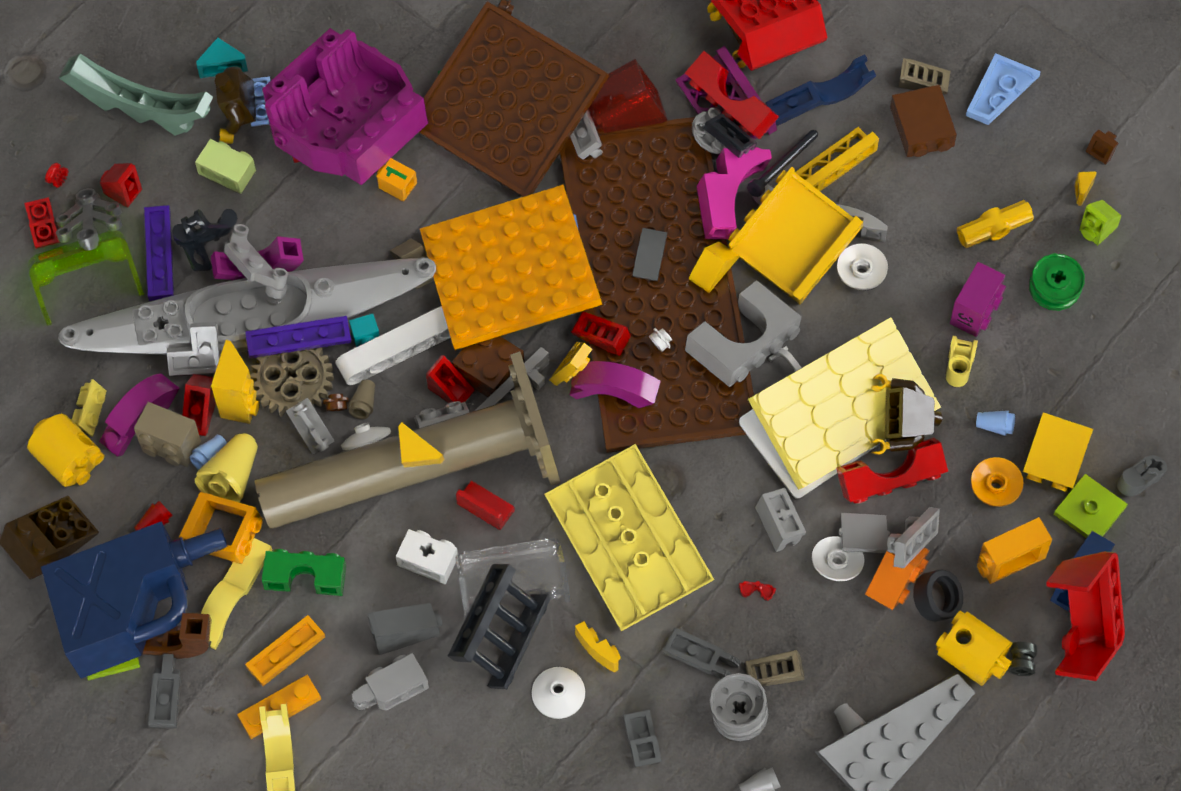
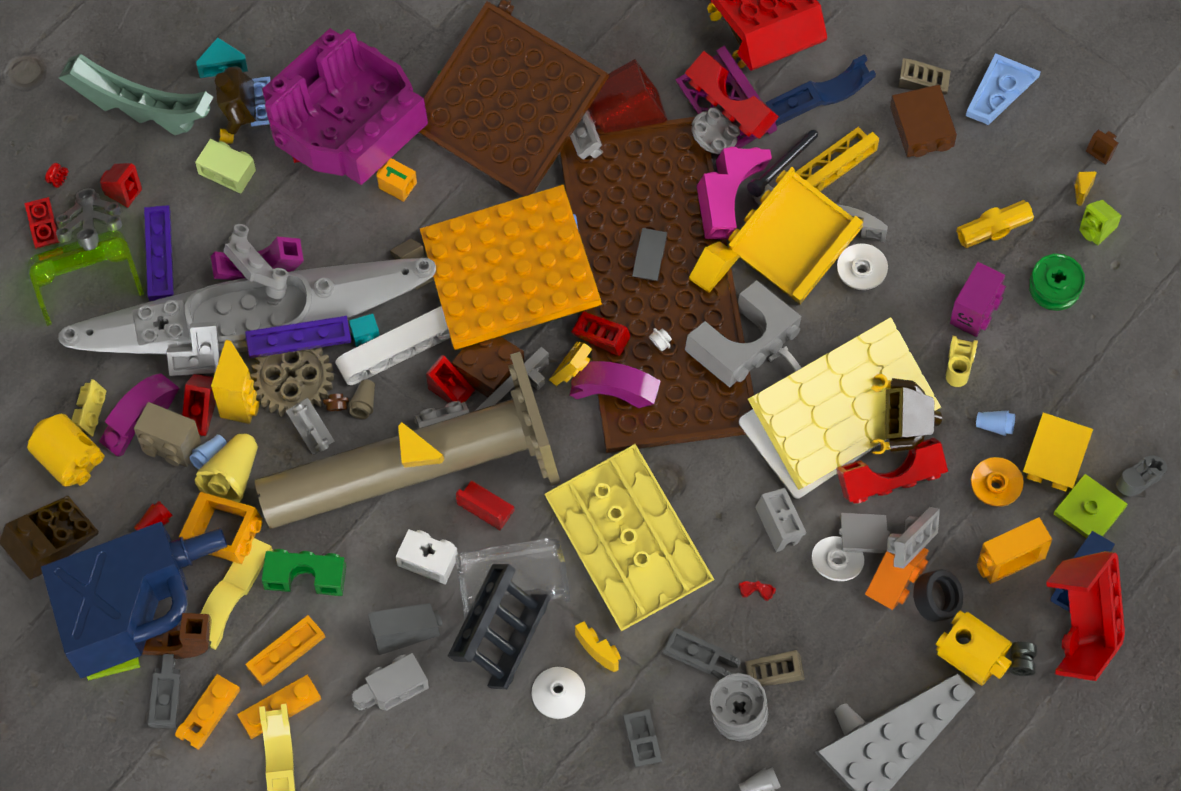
(194, 239): black piece -> none
(208, 711): none -> light orange plate
(365, 435): white dish -> none
(730, 135): black tile -> none

